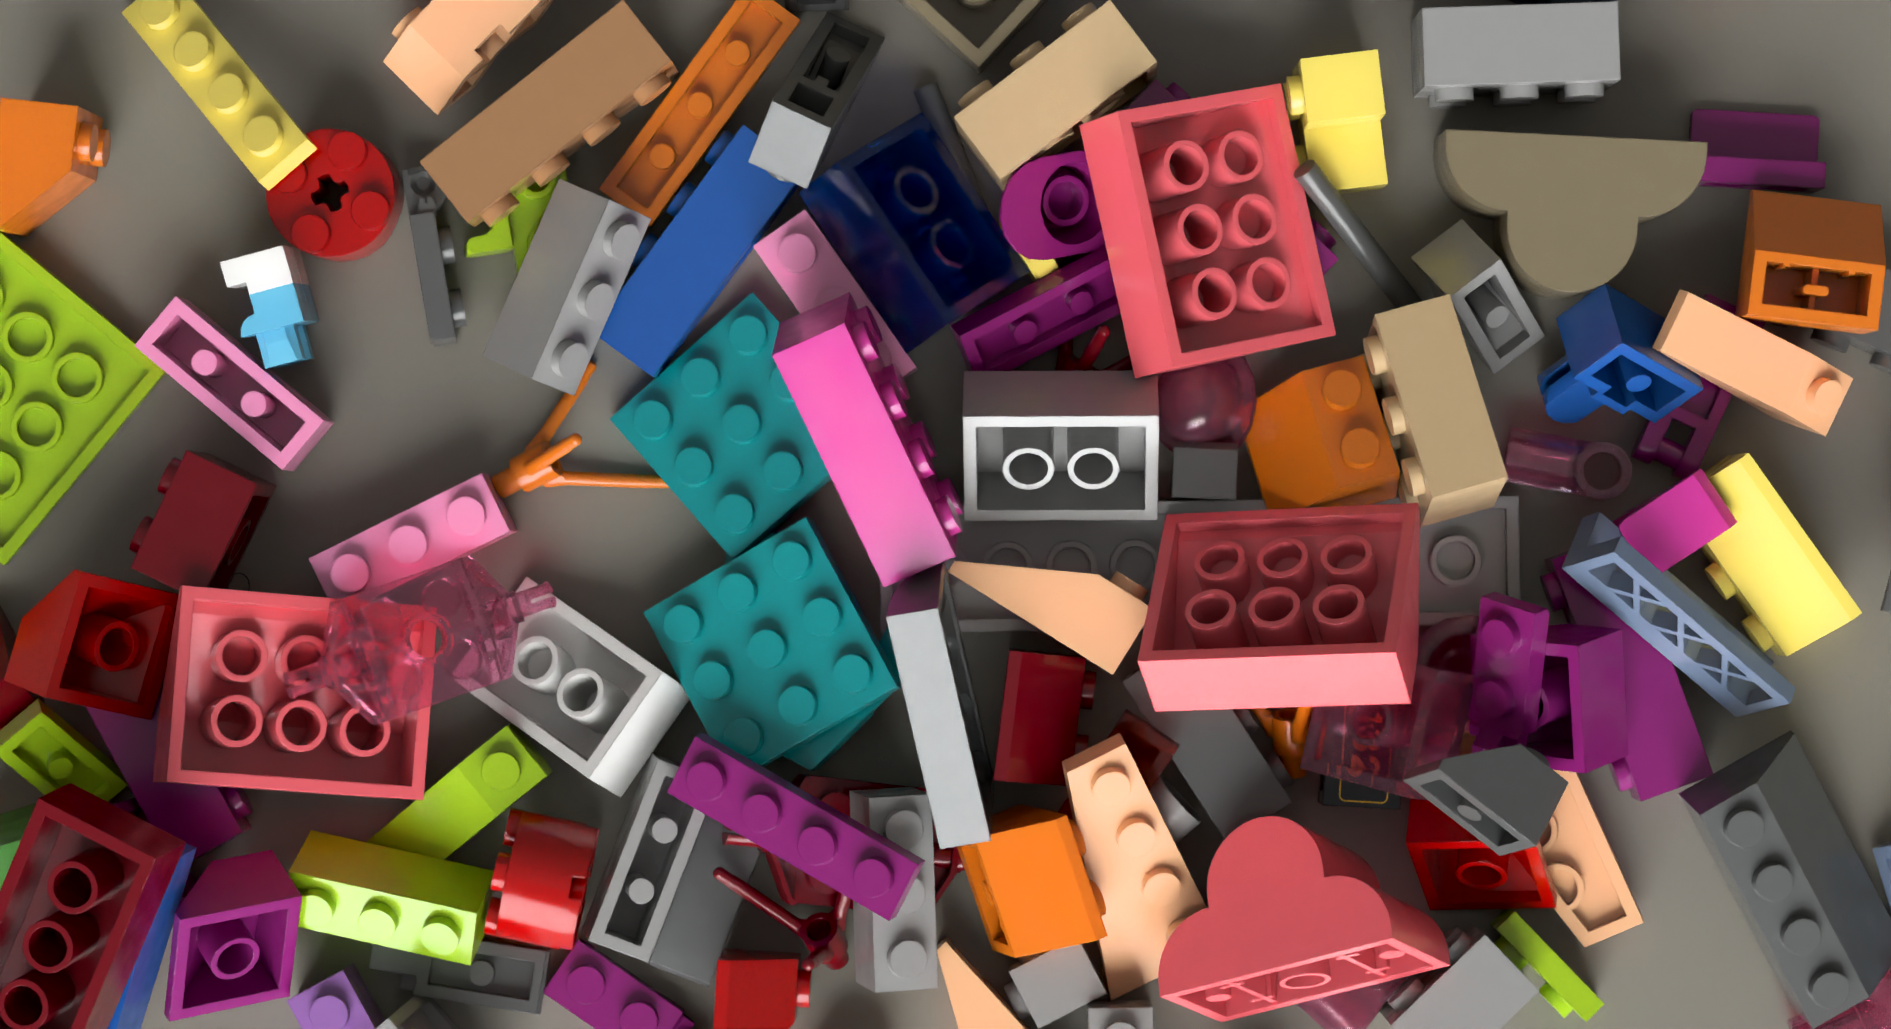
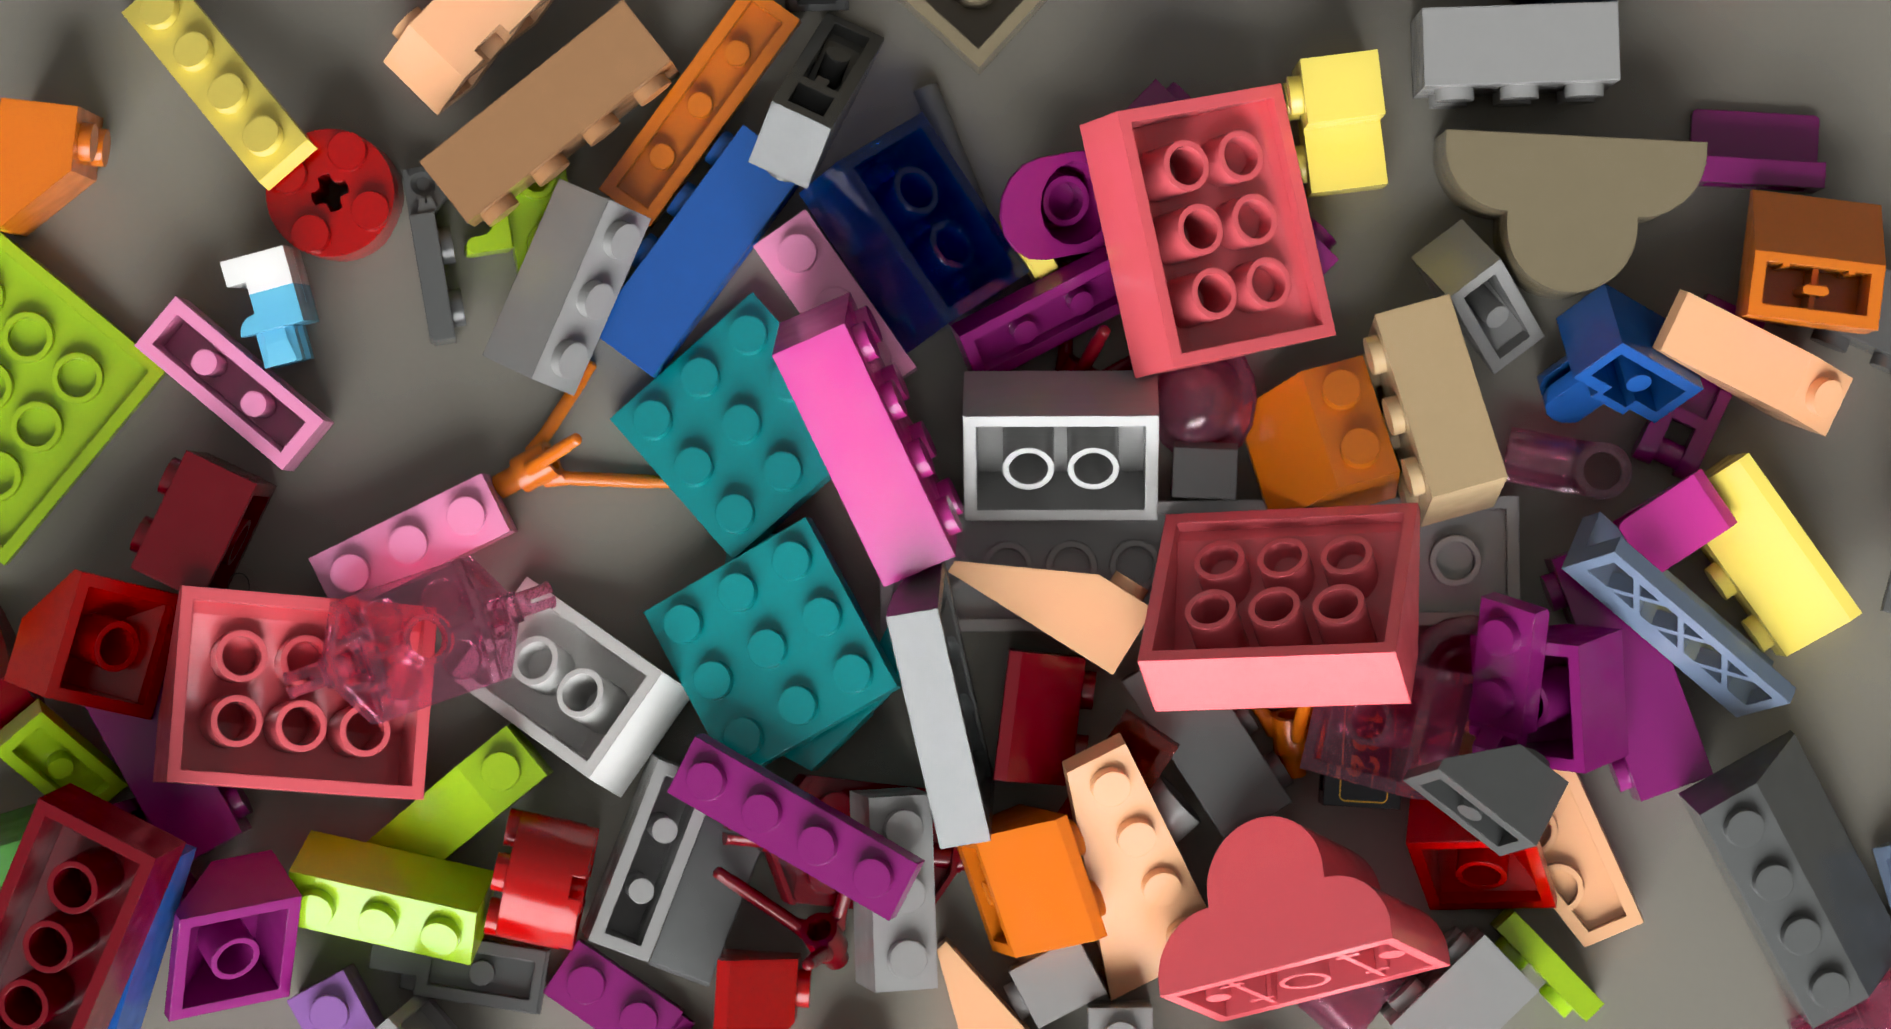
(1054, 90): tan brick -> none
(1355, 234): dark grey bar -> none

